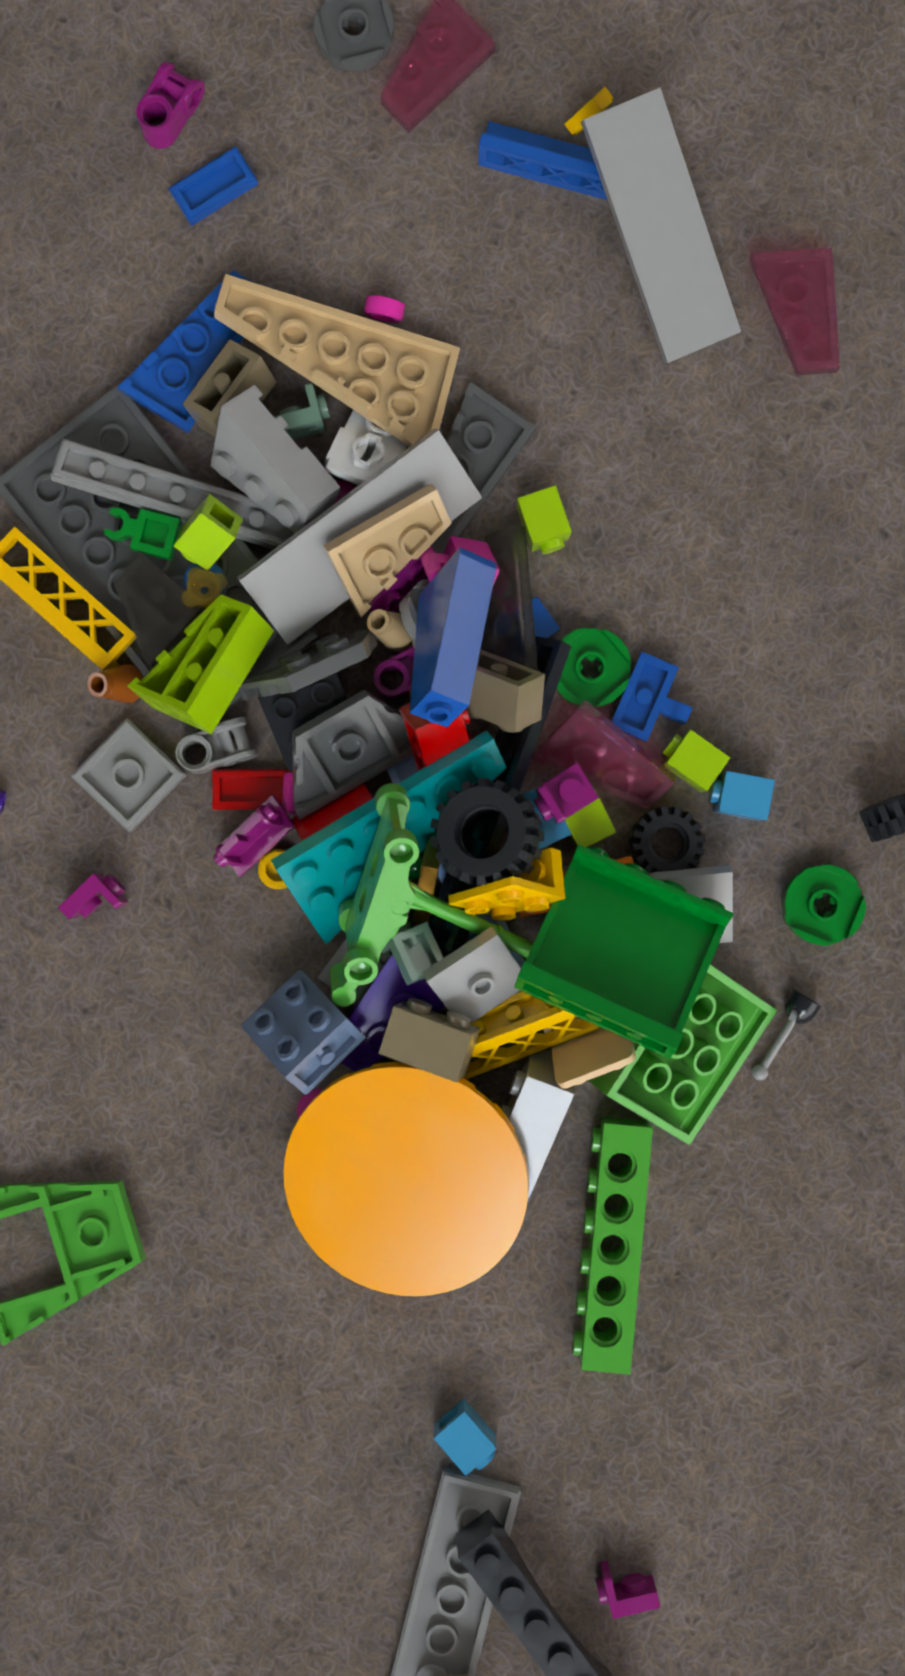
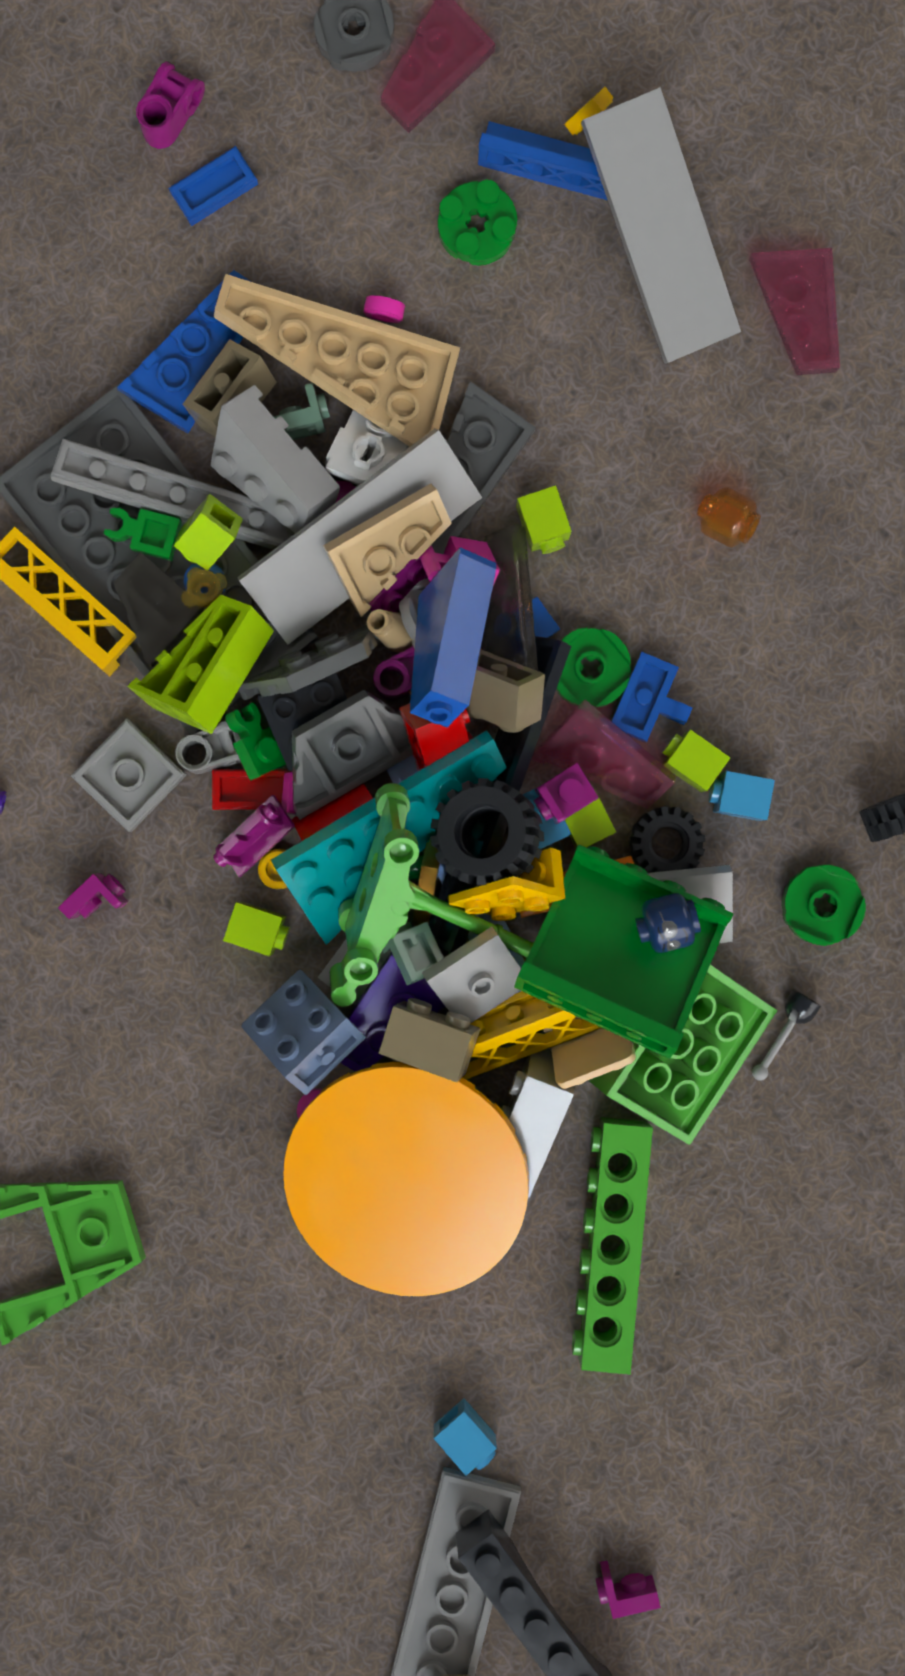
(113, 683): dark orange cone -> none
(256, 929): none -> lime brick
(257, 747): none -> green plate
(477, 199): none -> green plate
(668, 923): none -> dark blue head
(728, 517): none -> clear orange head

